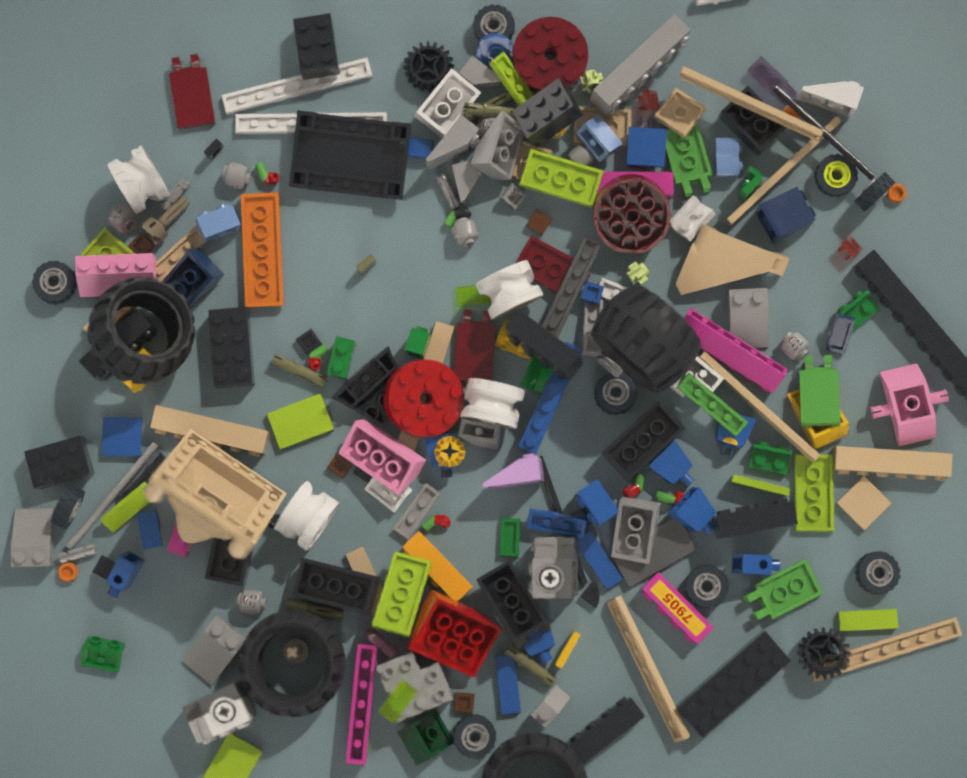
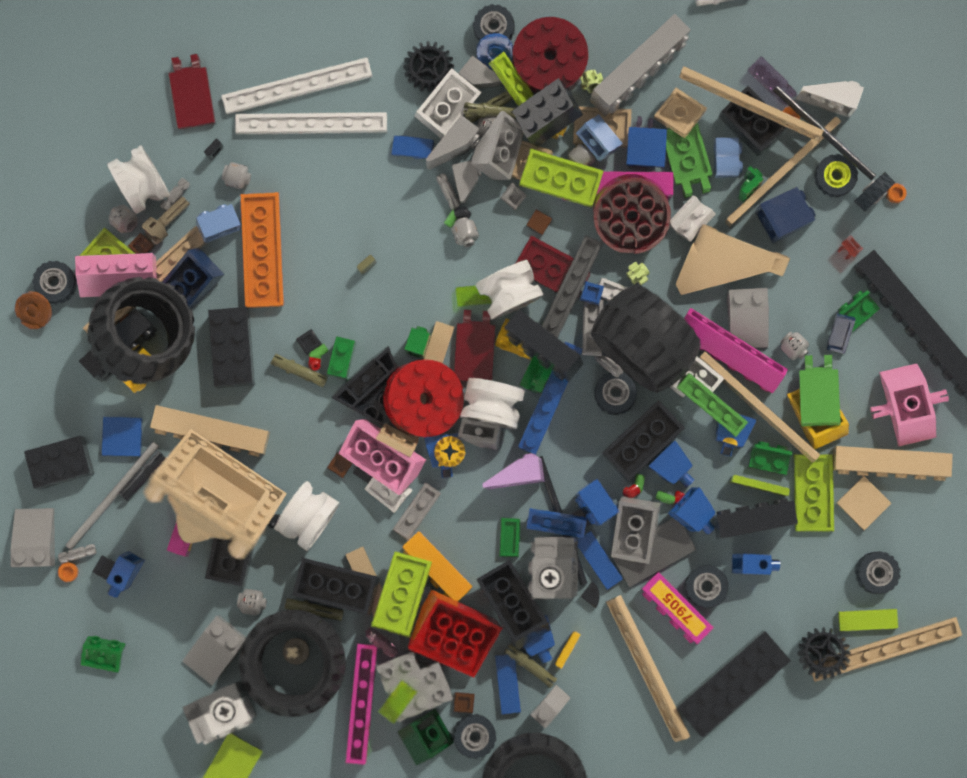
(33, 310): none -> dark orange tile
(67, 506): black wheel -> none
(126, 508): lime tile -> none
(149, 529): blue slope -> none
(265, 176): arm -> none
(300, 421): lime tile -> none
(316, 46): black brick -> none
(350, 155): black slope -> none
(397, 440): none -> tan tile
(437, 519): arm -> none
(607, 729): black brick -> none
(650, 101): clear red tile -> none
(784, 590): bright green tile -> none

